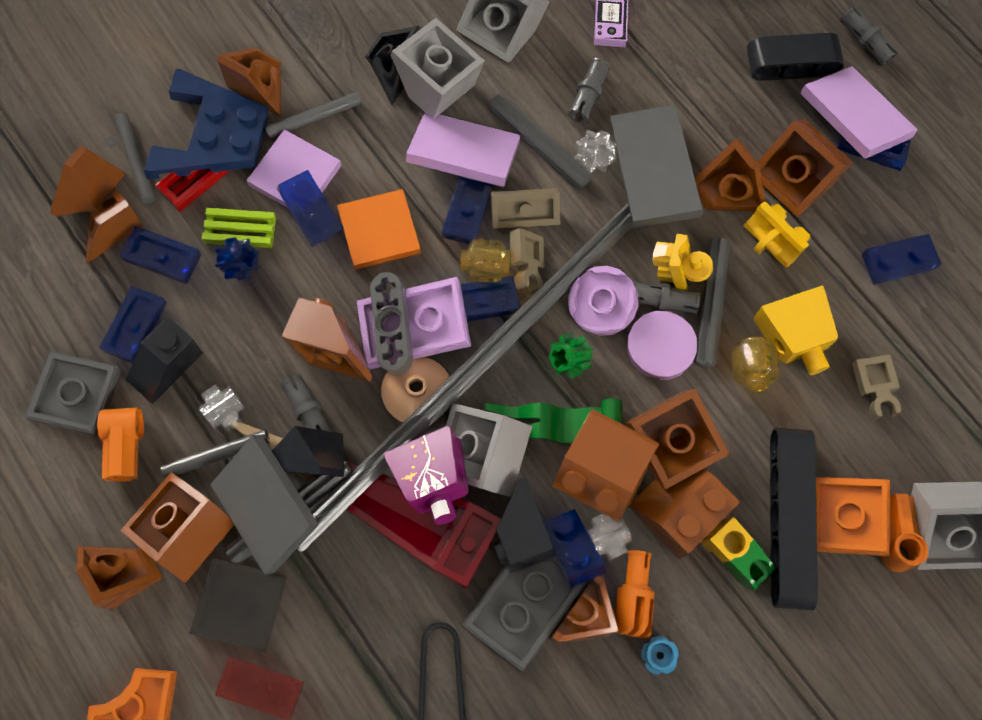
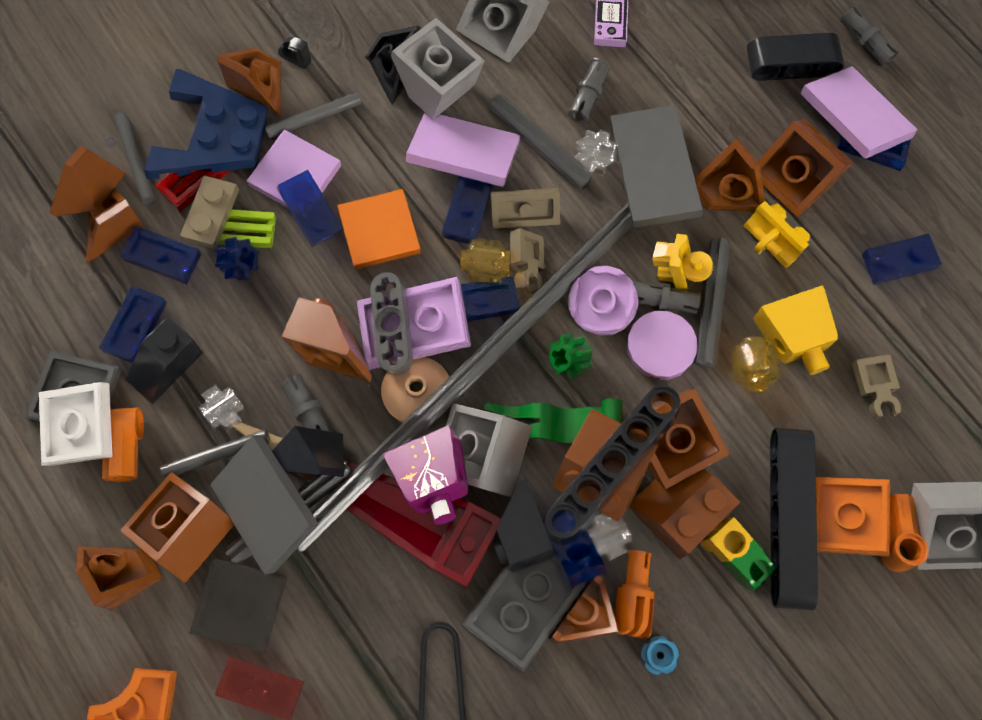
(75, 424): none -> white tile
(209, 212): none -> dark tan plate
(296, 52): none -> black tile
(618, 447): none -> black beam

